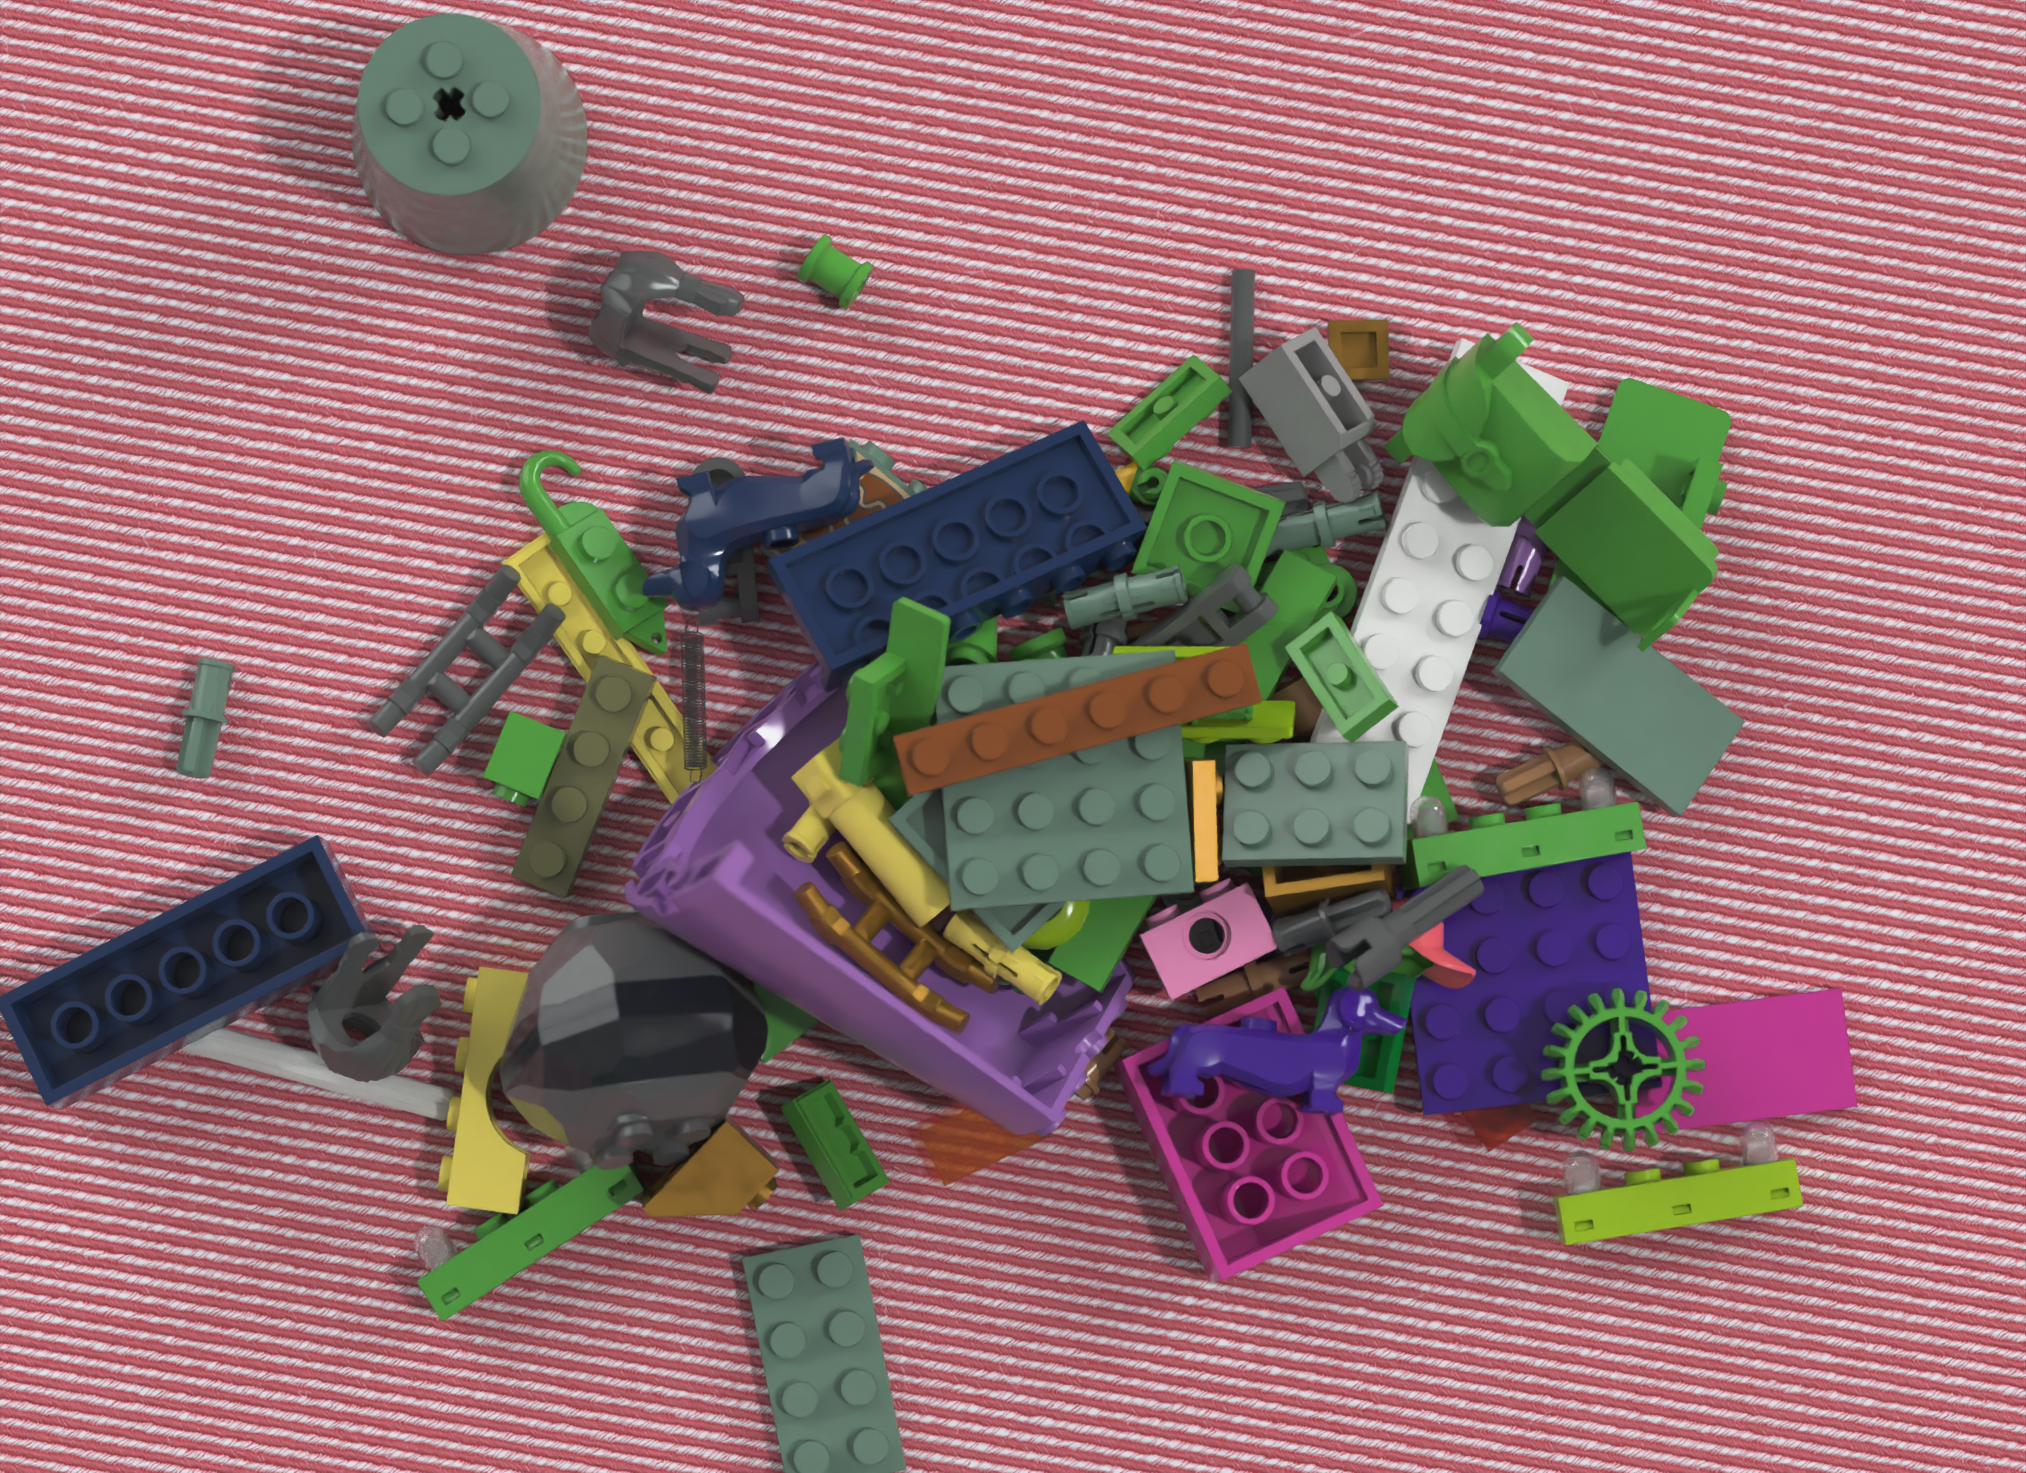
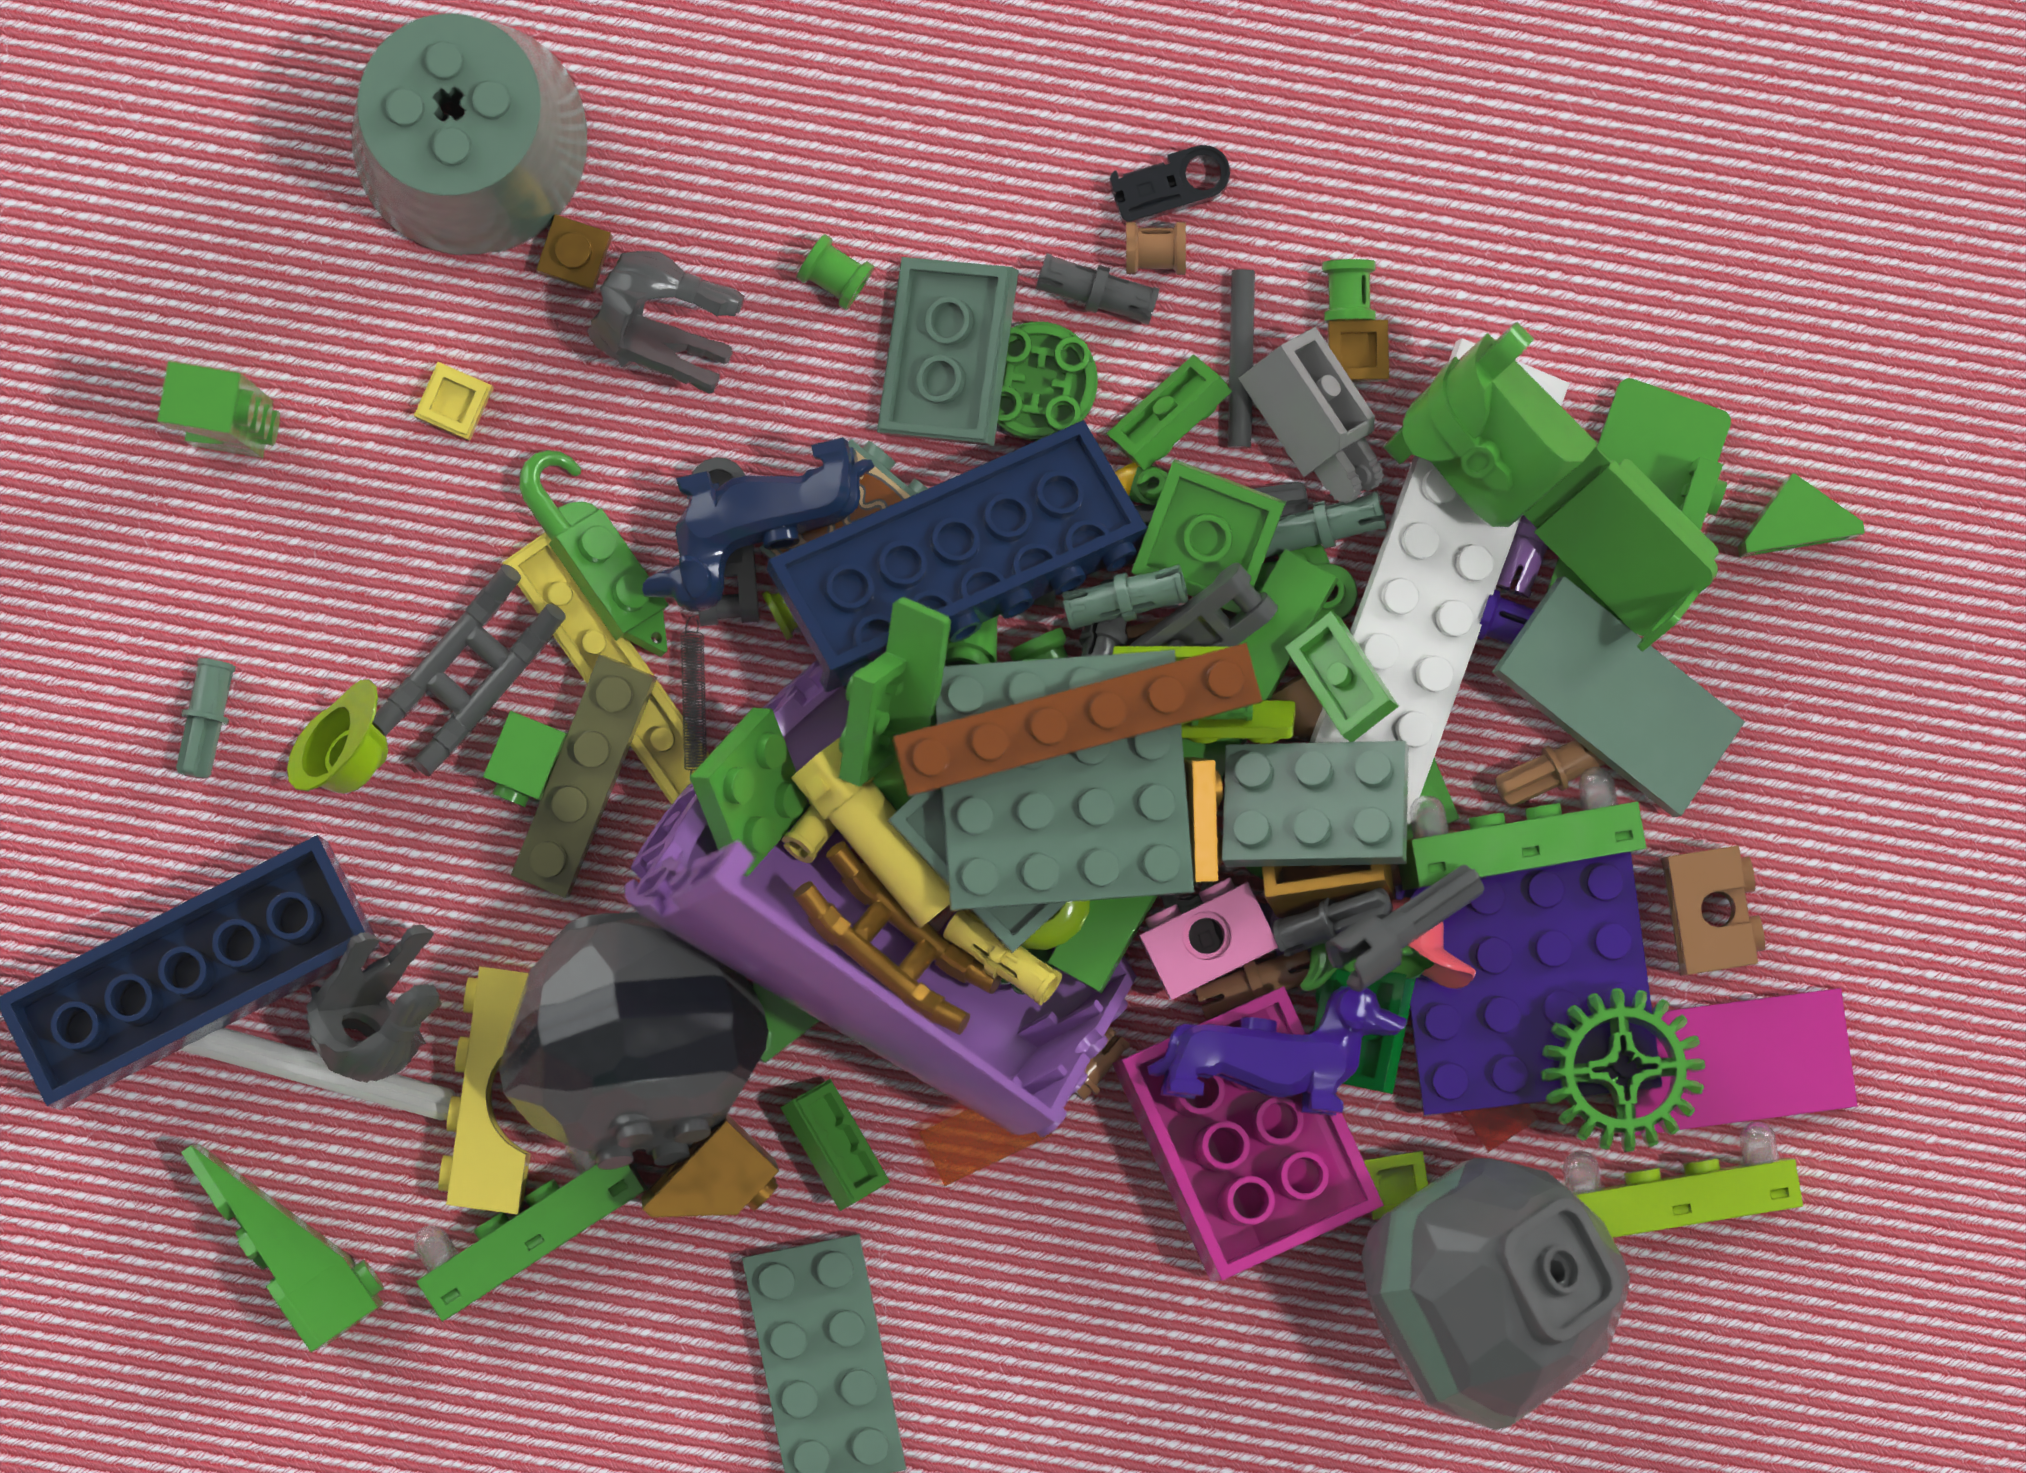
(218, 410): none -> bright green arch
(313, 1277): none -> bright green wedge
(340, 744): none -> lime piece
(453, 401): none -> light yellow tile
(574, 252): none -> pearl gold plate
(749, 787): none -> bright green plate
(781, 613): none -> lime bush
(947, 351): none -> sand green tile
(1046, 381): none -> bright green tile
(1097, 289): none -> dark grey pin
(1156, 248): none -> medium nougat bush
(1164, 187): none -> black piece
(1349, 289): none -> bright green bush
(1396, 1178): none -> lime plate
(1494, 1289): none -> dark grey rock
(1697, 943): none -> medium nougat brick
(1797, 519): none -> bright green slope

